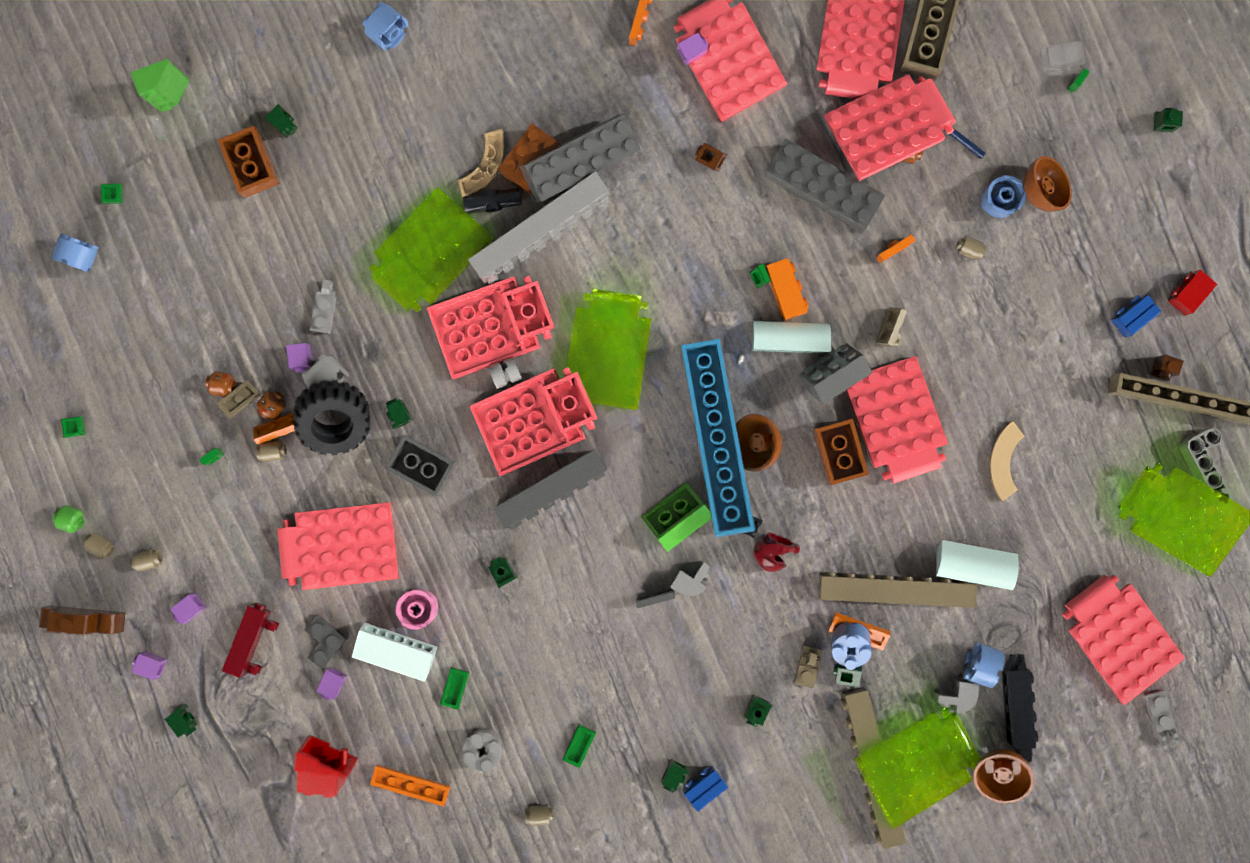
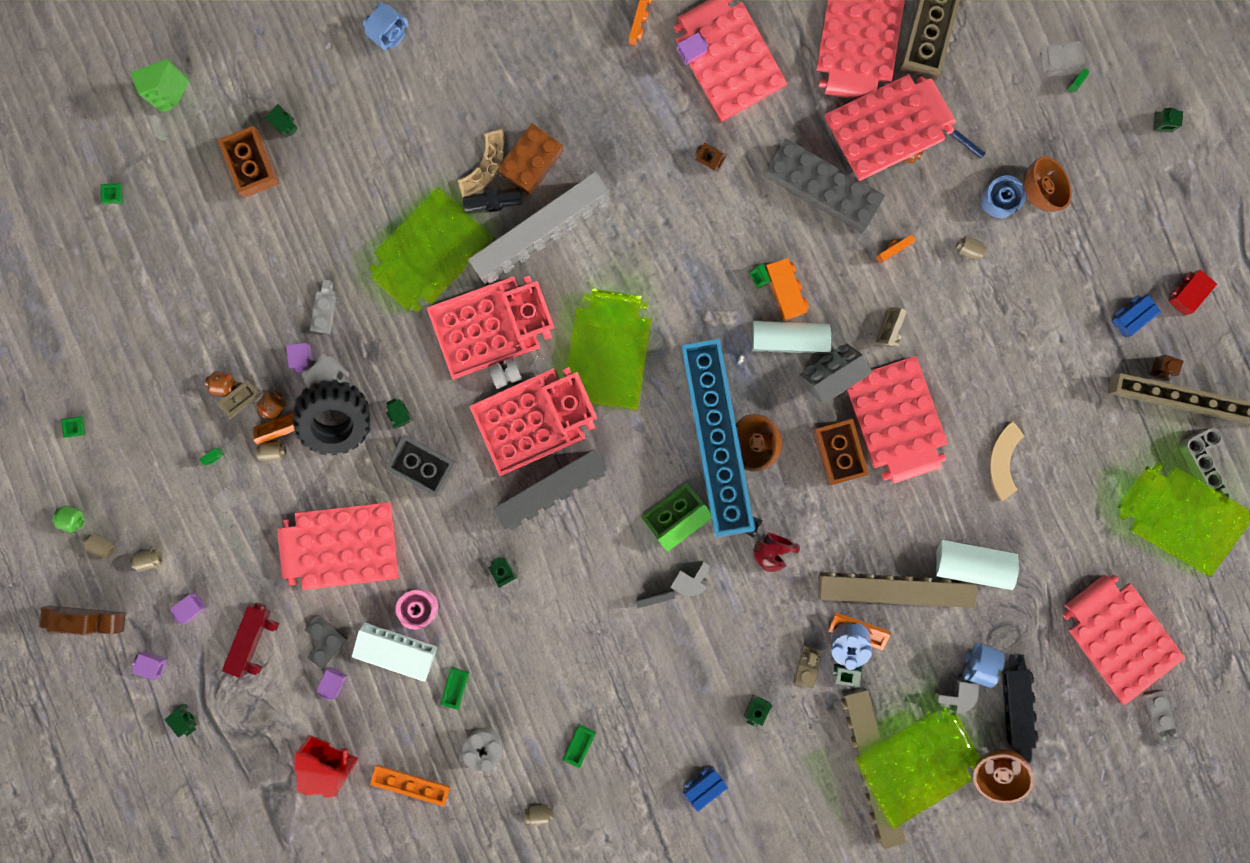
(74, 252): medium blue brick -> none
(580, 157): dark grey brick -> none
(674, 776): dark green brick -> none

